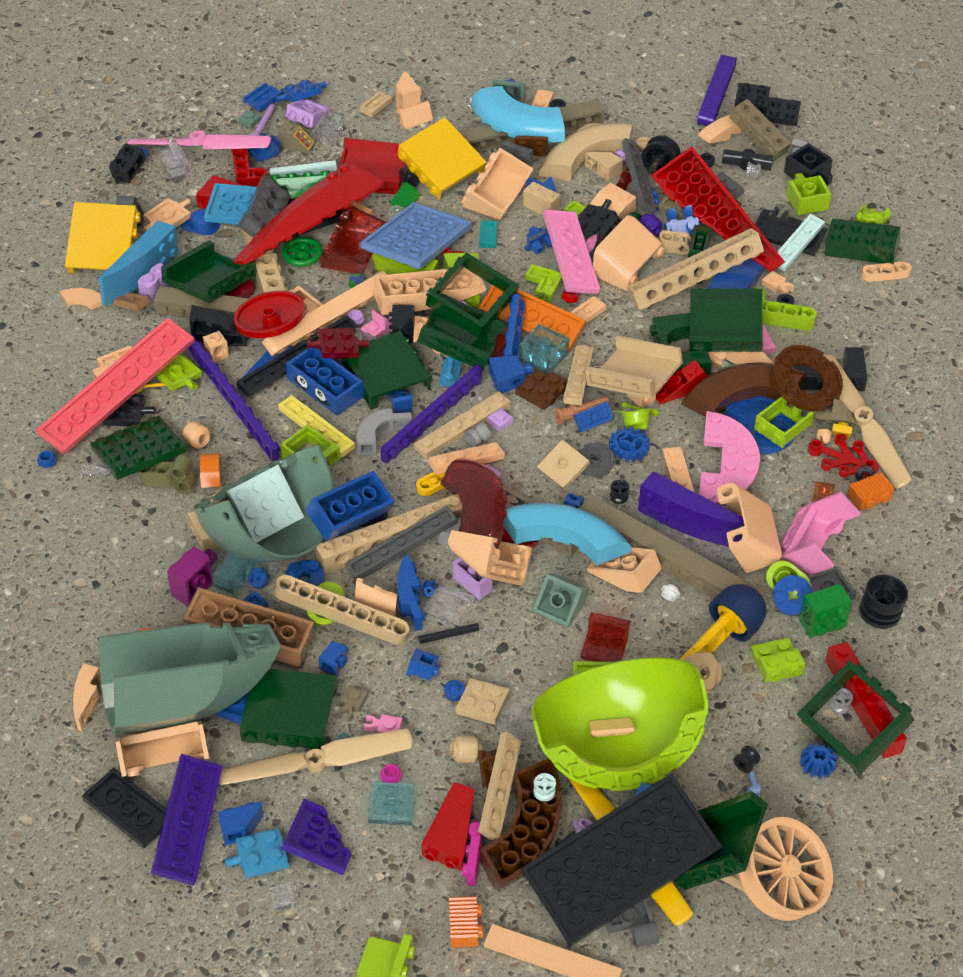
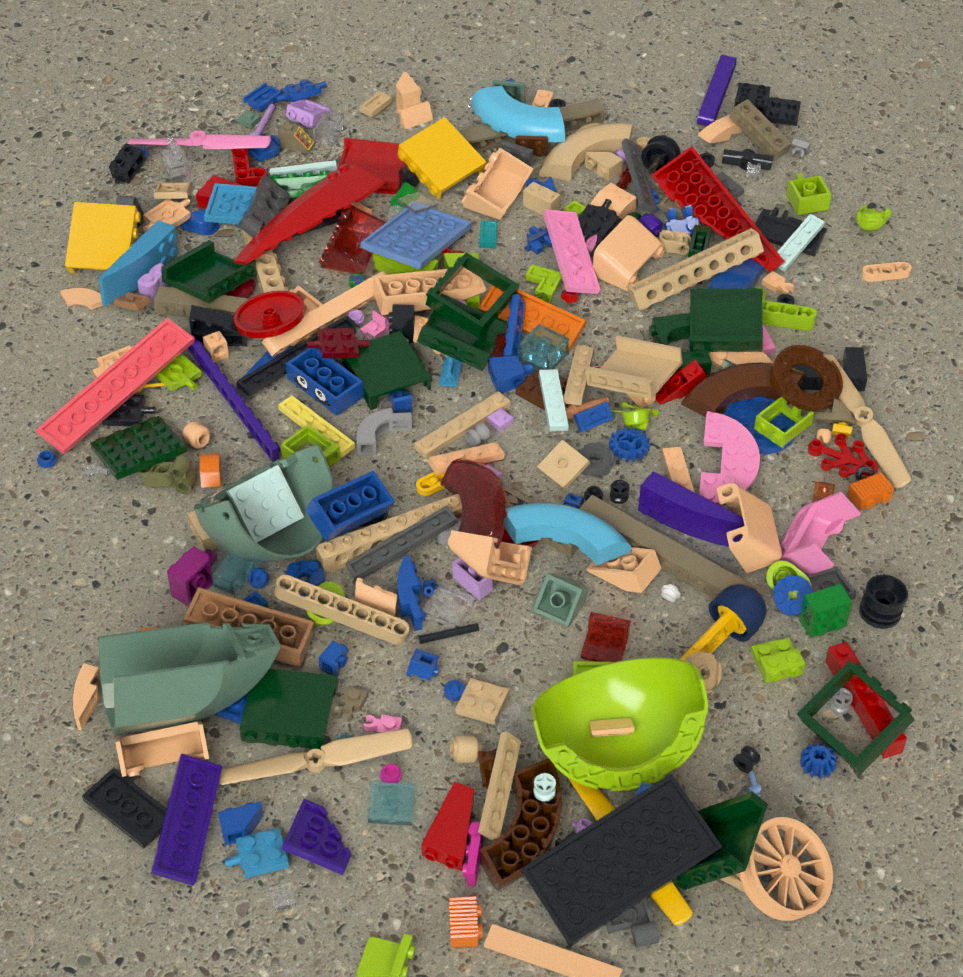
(172, 190): none -> tan plate
(302, 251): green plate -> none
(417, 202): none -> clear piece
(429, 415): dark purple plate -> none
(553, 400): none -> light aqua plate
(589, 309): light nougat plate -> none
(593, 490): none -> black plate
(810, 163): black hinge -> none
(862, 241): dark green brick -> none

